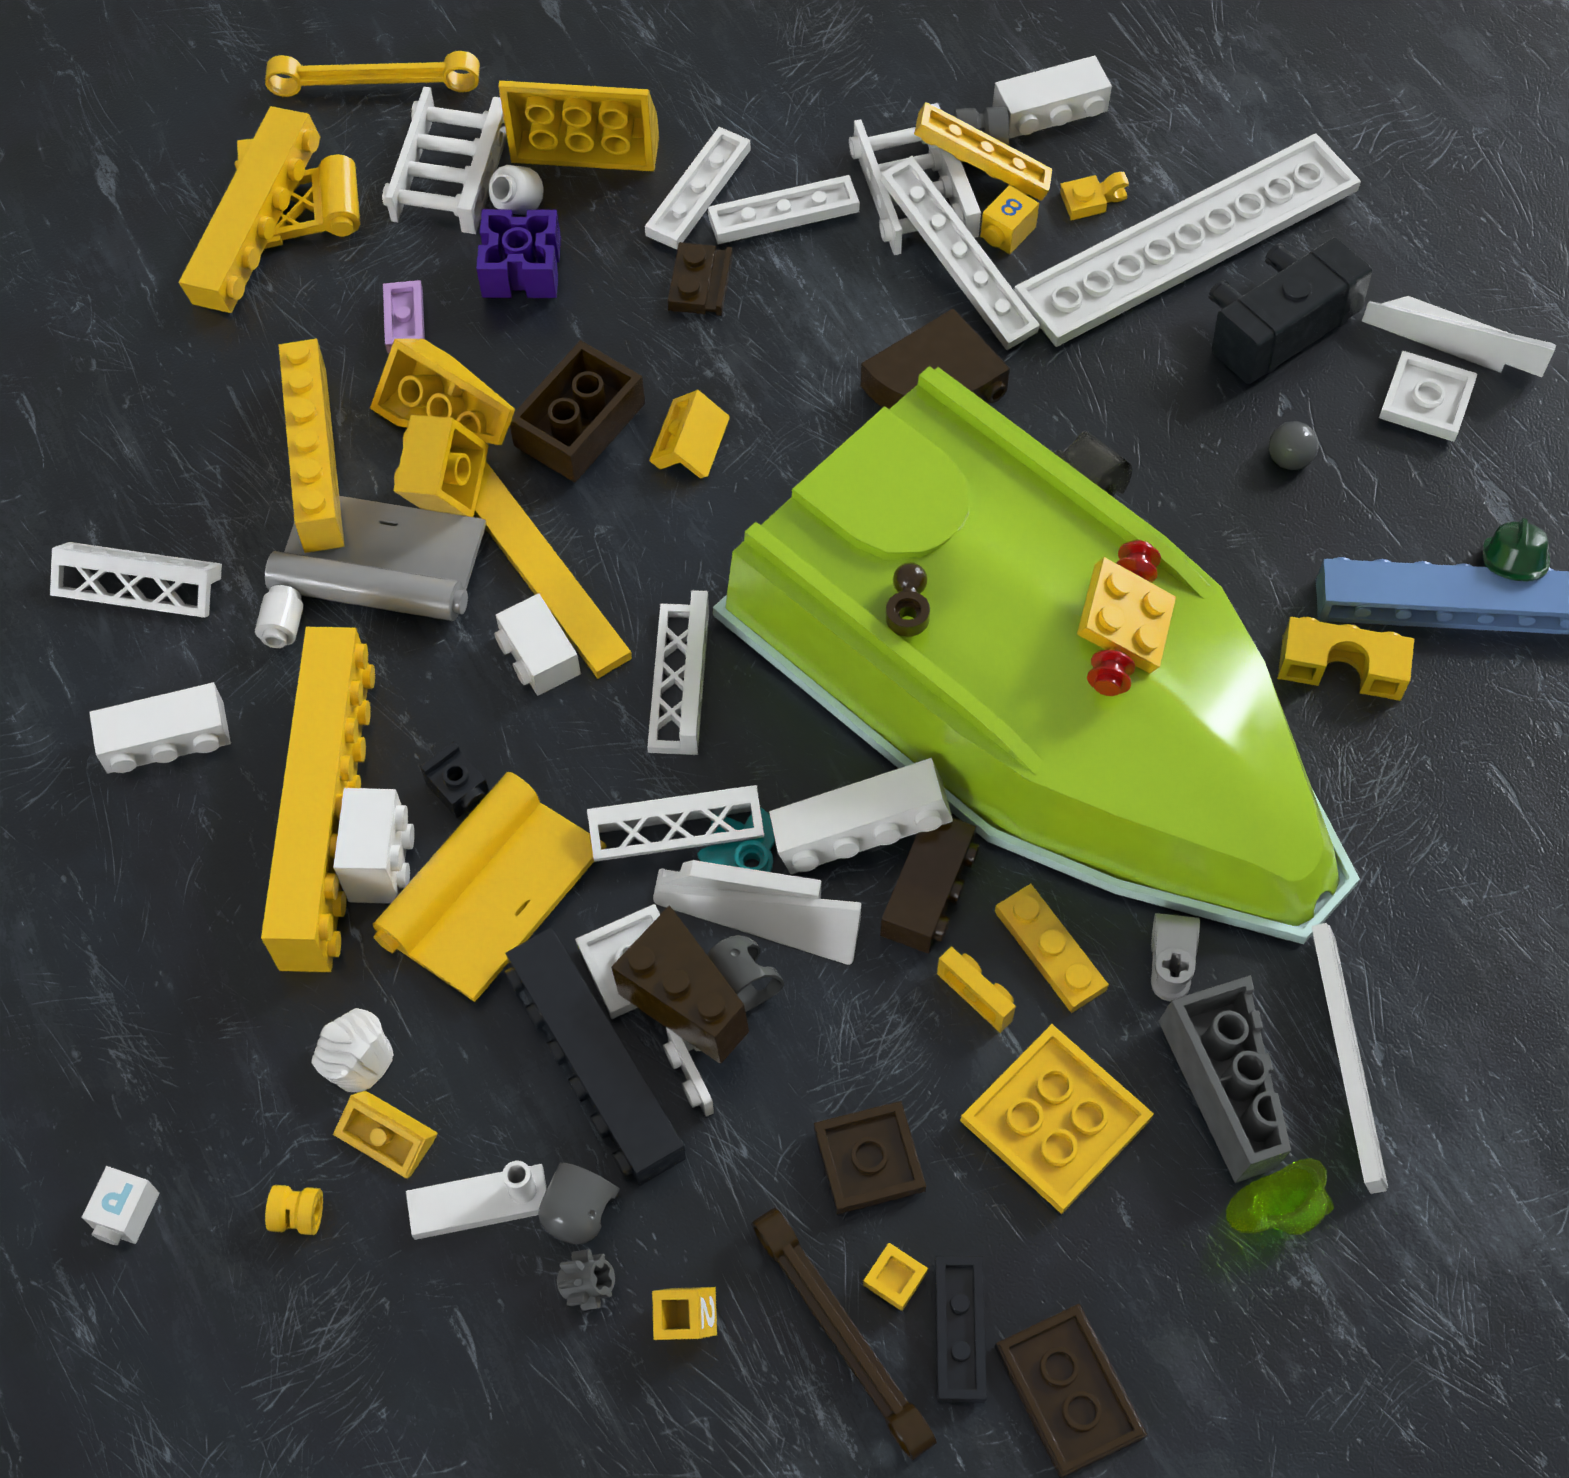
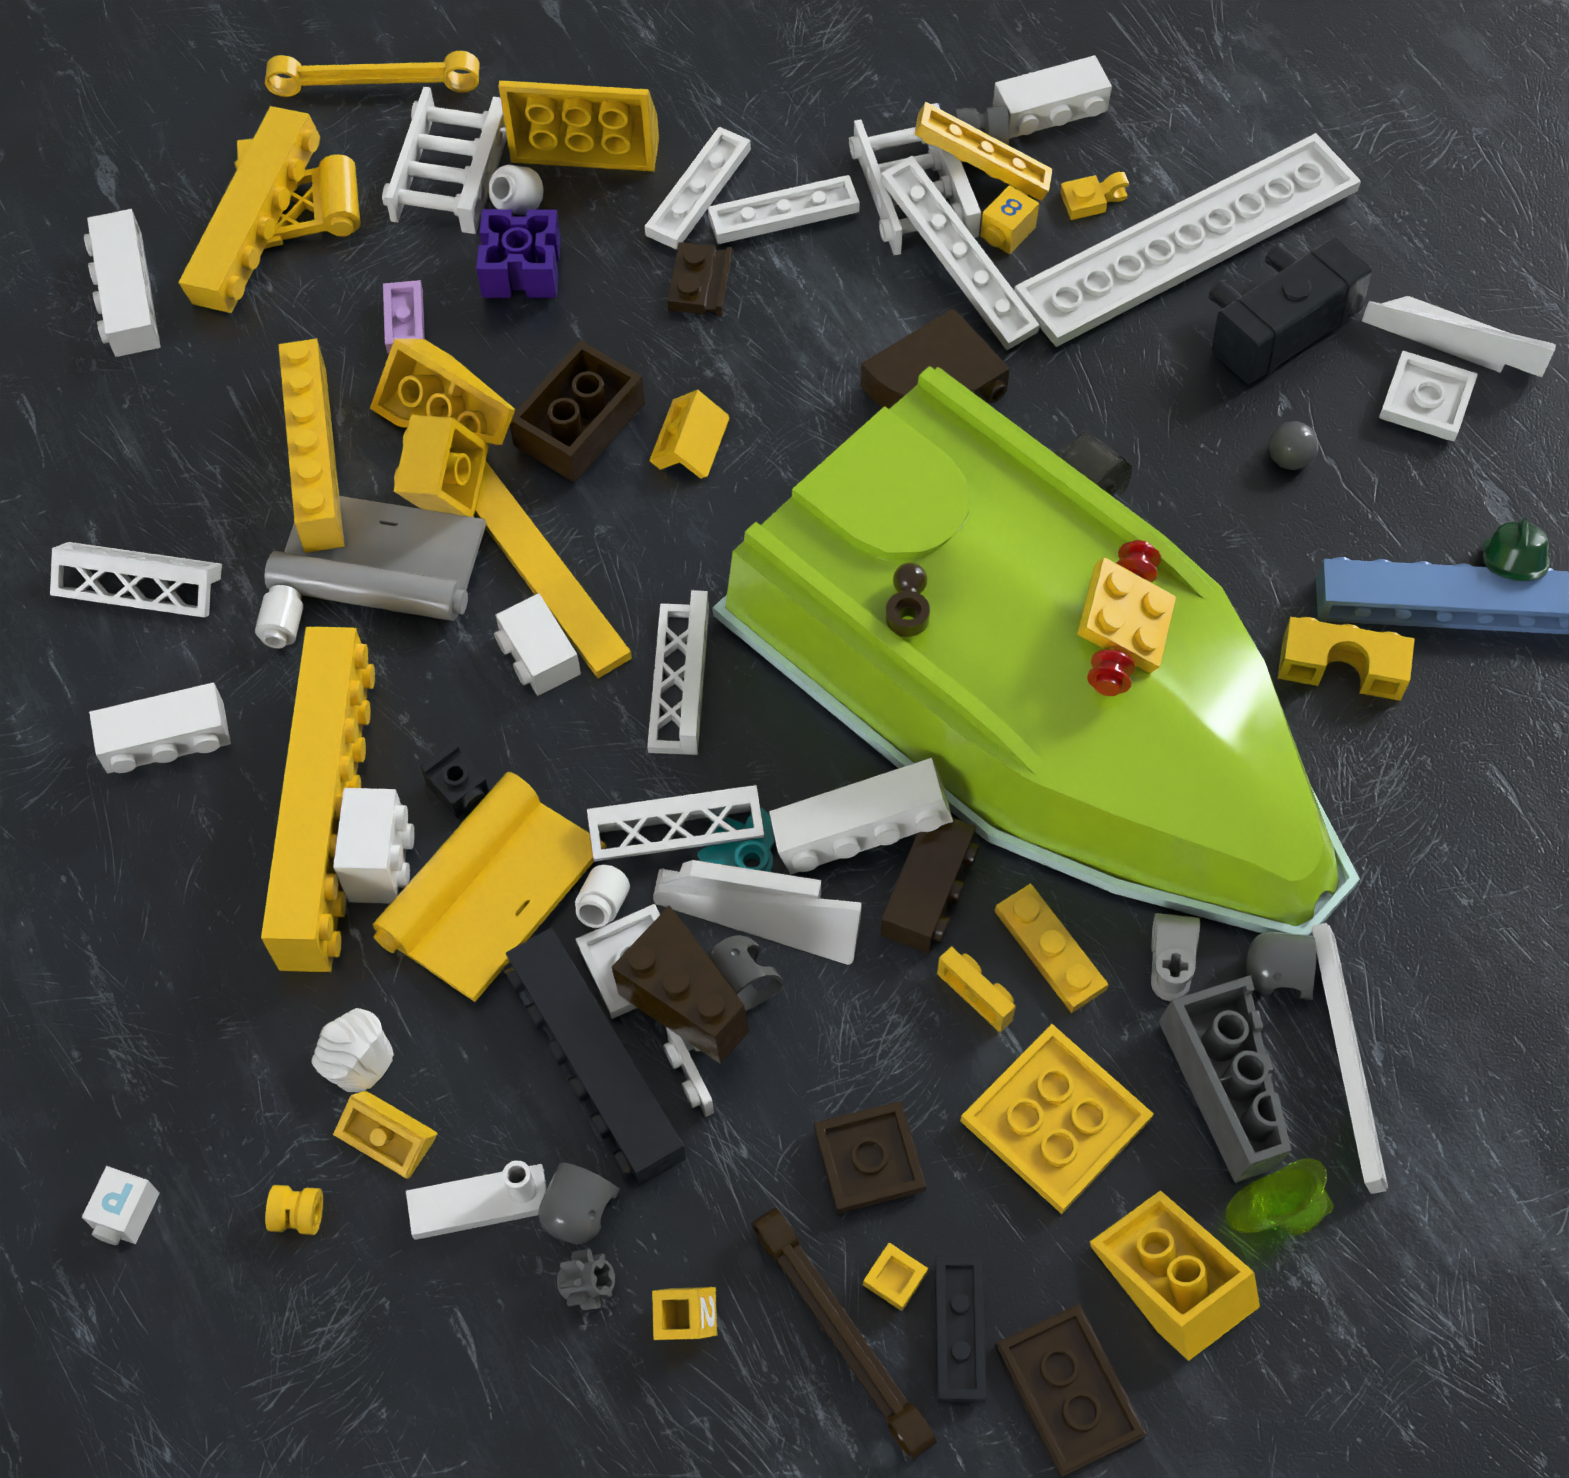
(122, 283): none -> white brick
(601, 896): none -> white brick
(1178, 1274): none -> yellow slope
(1282, 961): none -> dark grey helmet

